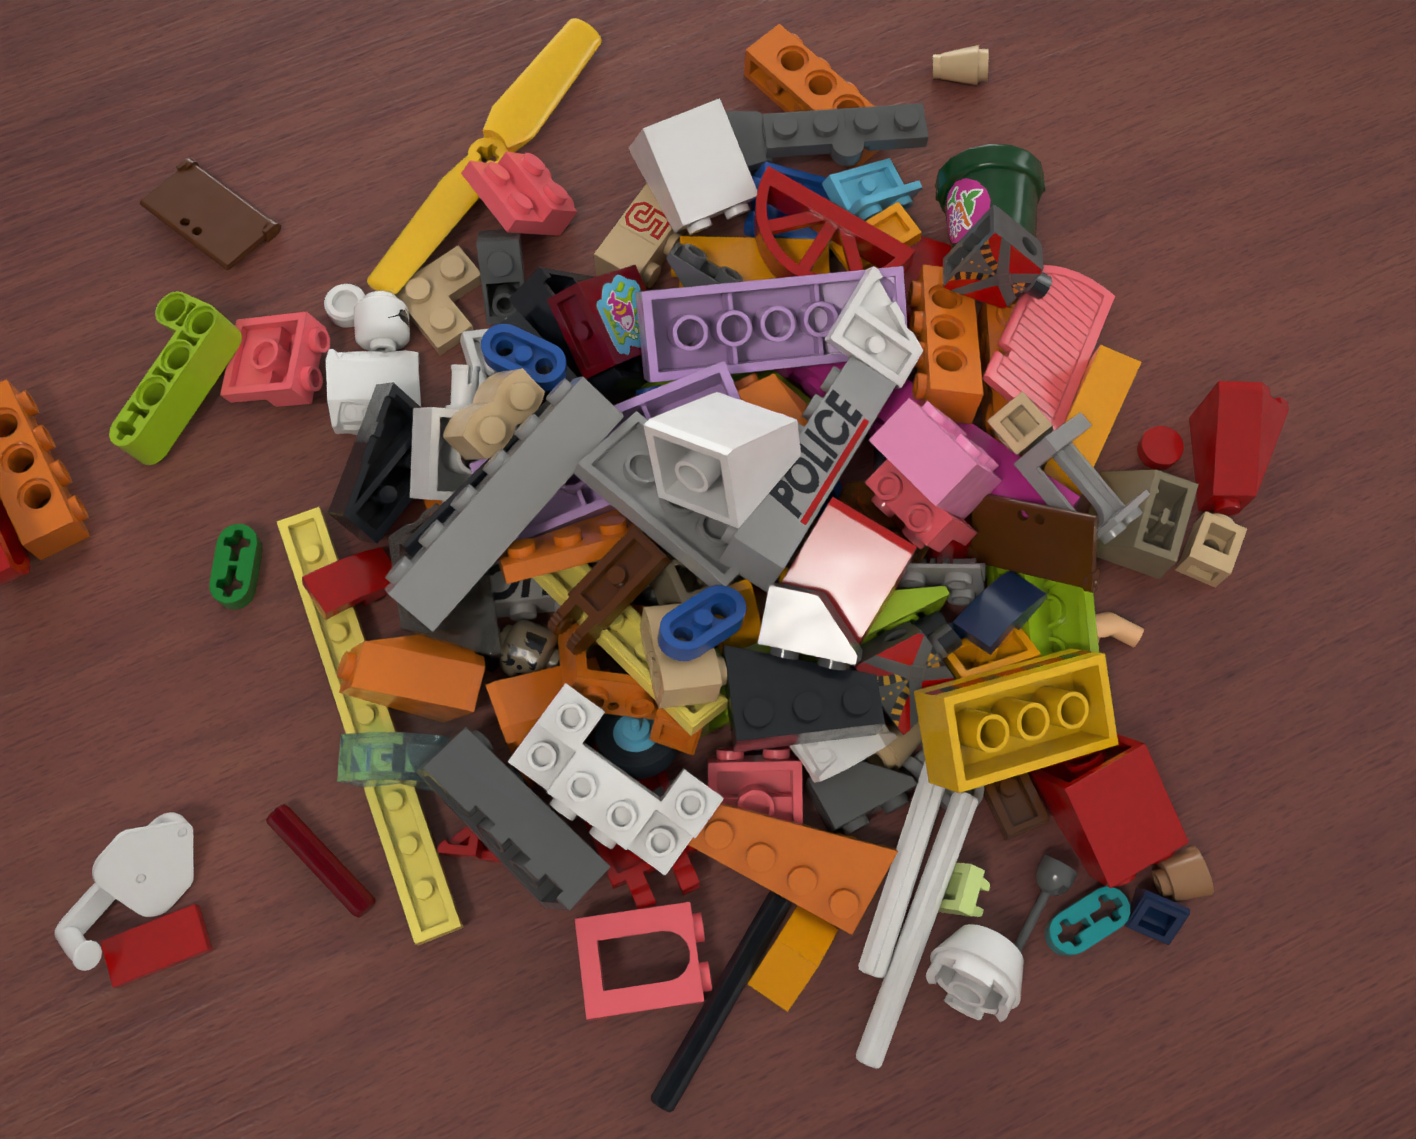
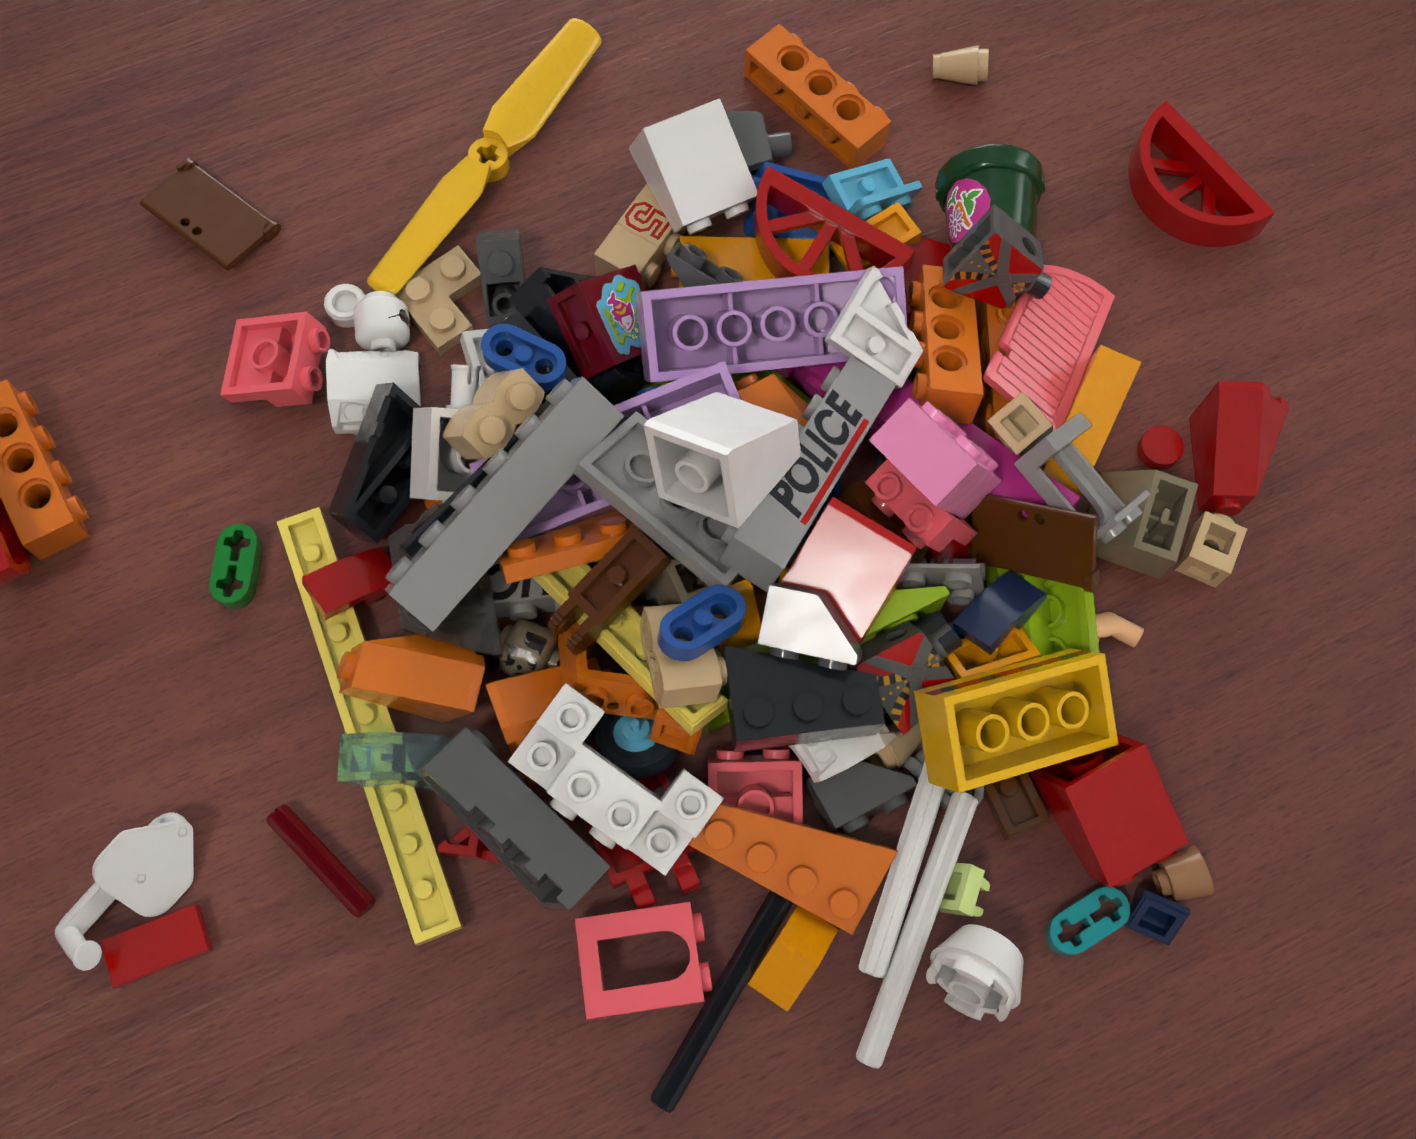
(177, 379): lime beam -> none
(521, 194): coral plate -> none
(844, 131): dark grey hinge -> none
(1053, 879): dark grey hinge -> none
(1220, 186): none -> red window

